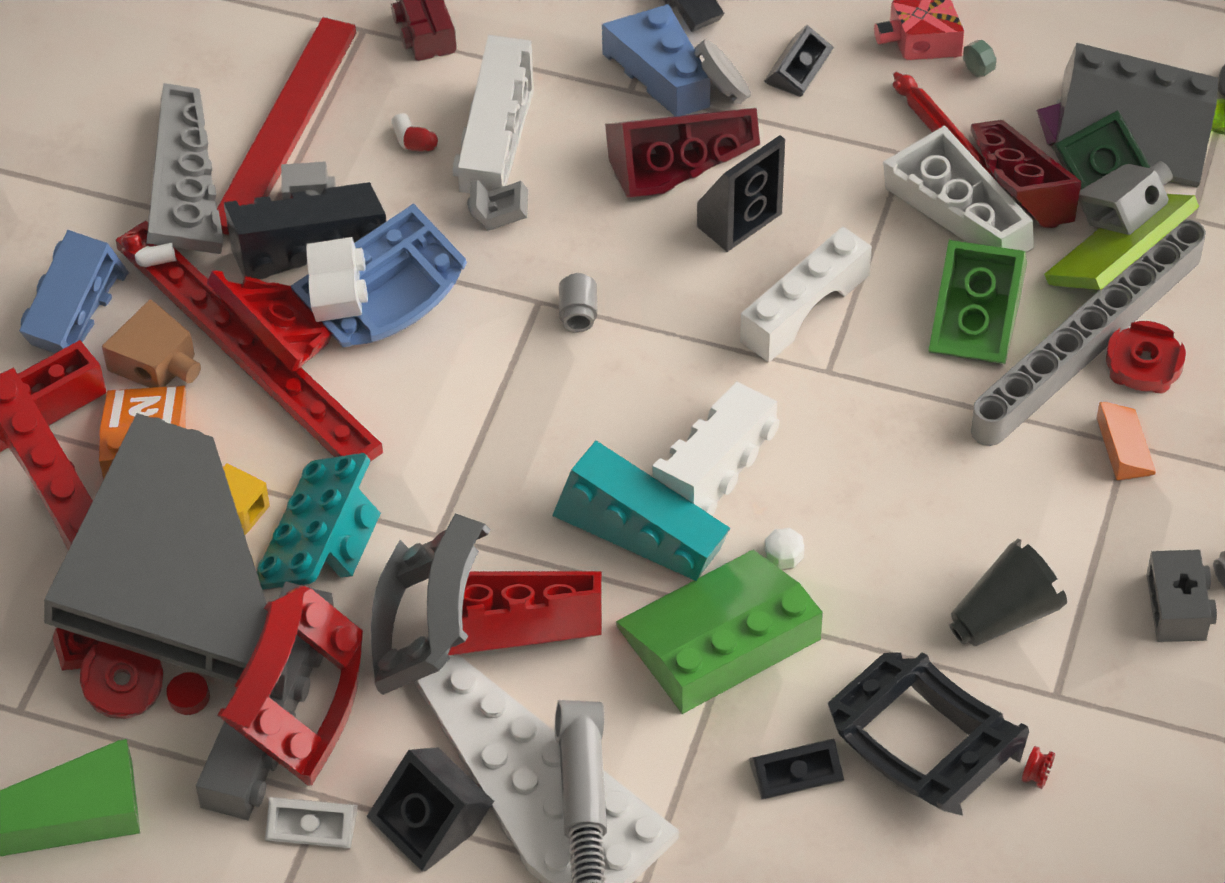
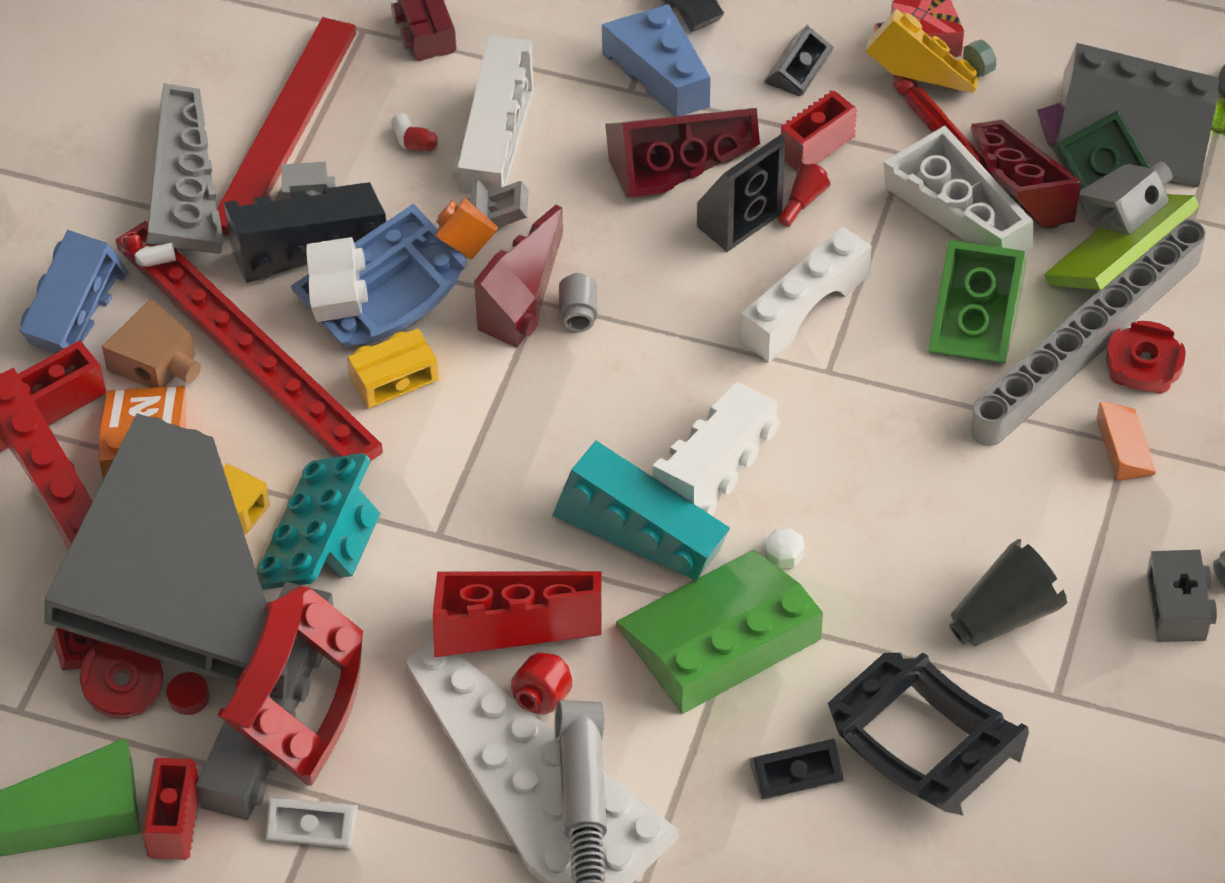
(171, 809): none -> red brick
(275, 317): red wing -> none
(392, 367): none -> yellow brick
(429, 806): black slope -> none
(447, 565): dark grey wedge -> none
(464, 227): none -> orange slope
(515, 281): none -> wedge
(541, 683): none -> red head
(722, 71): light grey tile -> none
(808, 185): none -> red cone
(819, 130): none -> red brick
(913, 54): none -> yellow slope
(1037, 767): red bush -> none

